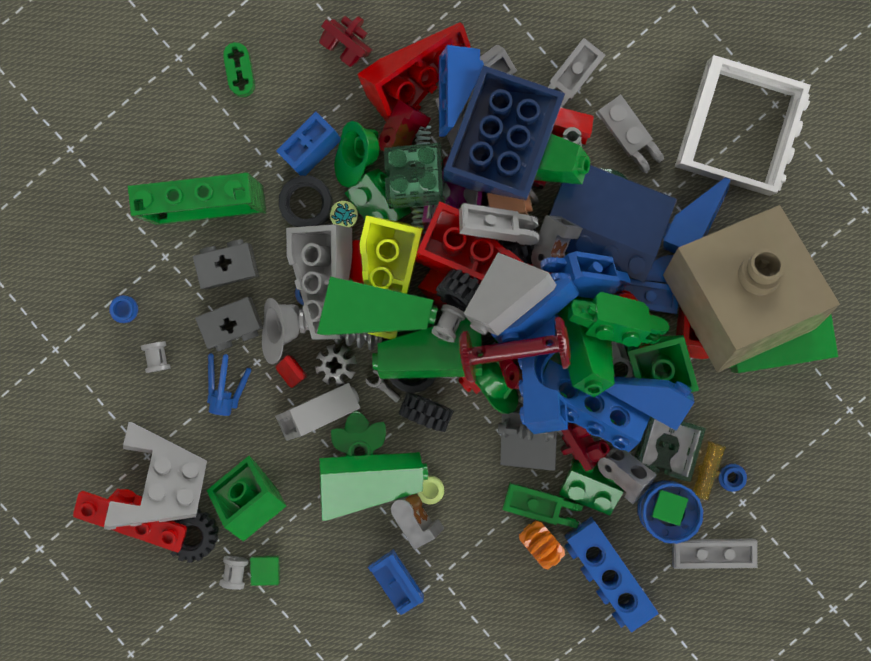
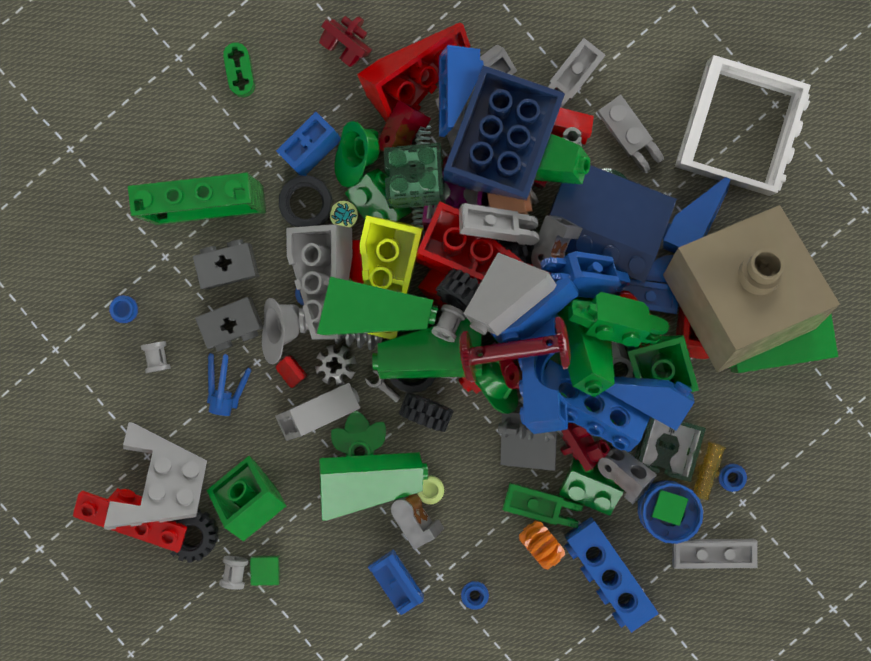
(474, 603): none -> blue plate

